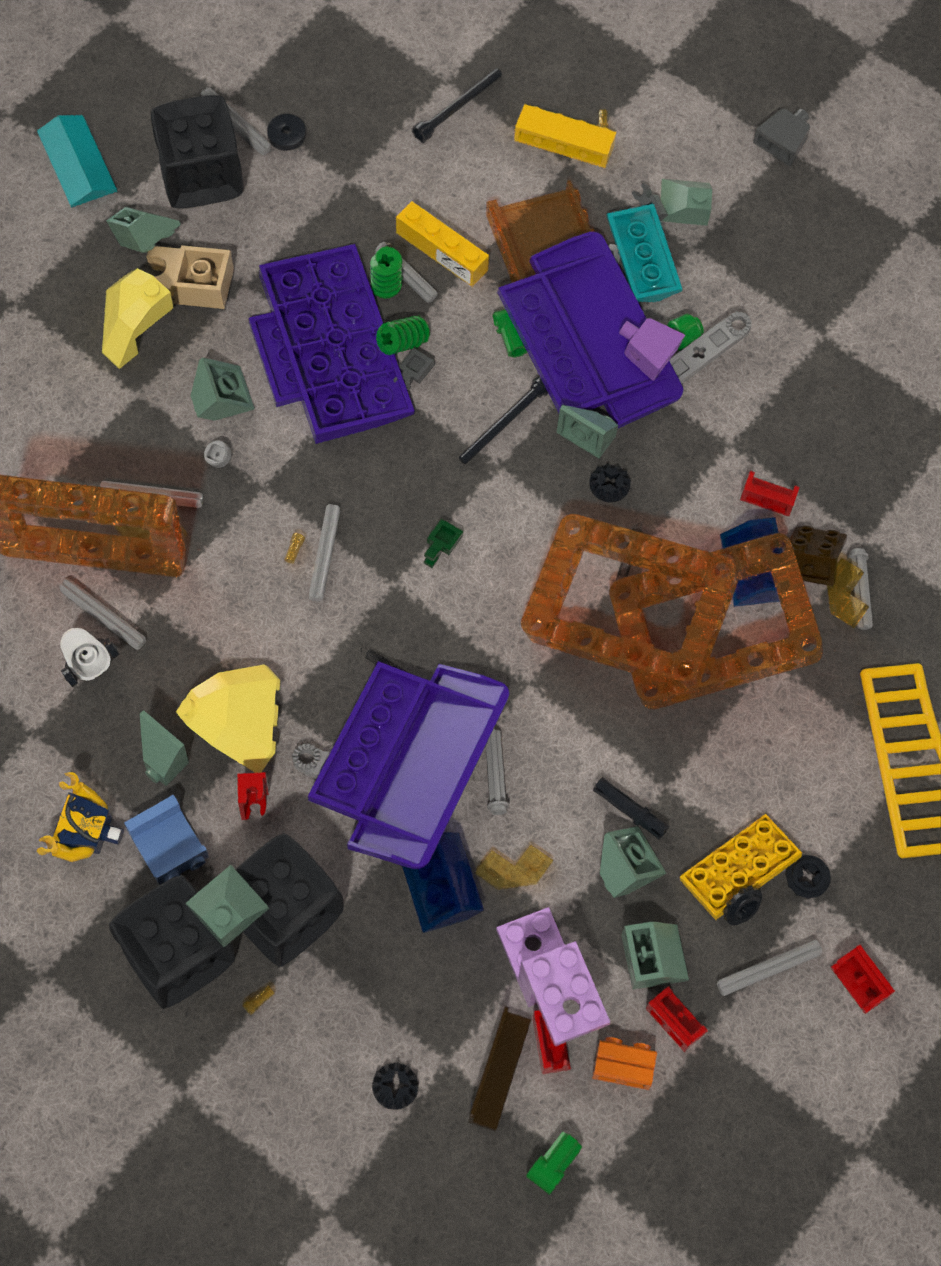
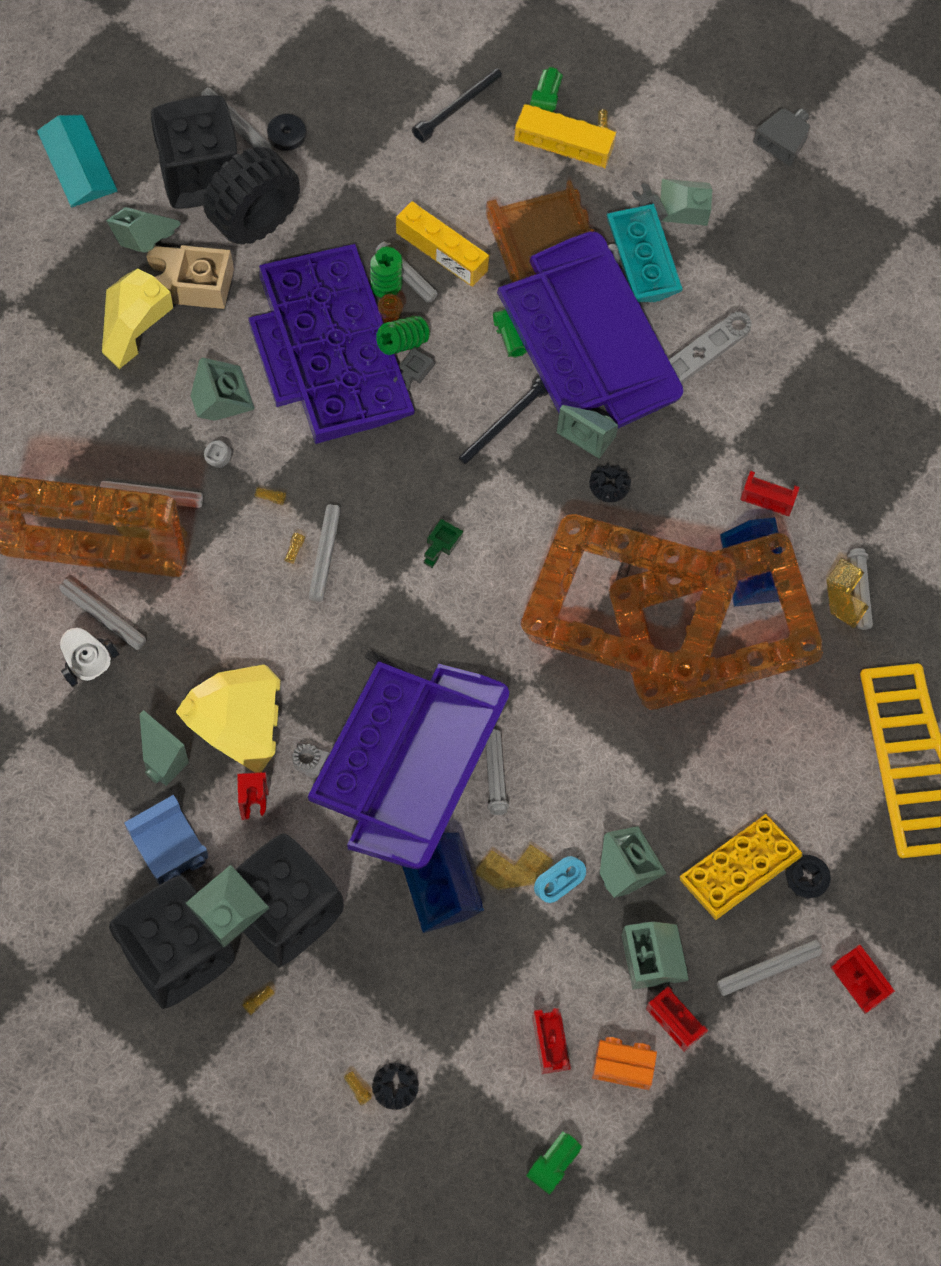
(82, 824): torso -> none
(251, 195): none -> black tyre
(275, 496): none -> clear yellow piece
(361, 1094): none -> clear yellow piece
(390, 307): none -> clear orange cone
(499, 1070): dark brown panel -> none
(546, 93): none -> green piece
(553, 976): lavender bracket -> none
(560, 881): none -> medium azure plate
(636, 812): black pin -> none
(651, 345): medium lavender torso -> none
(689, 326): green head -> none
(742, 905): black gear -> none
(817, 553): dark brown bracket -> none

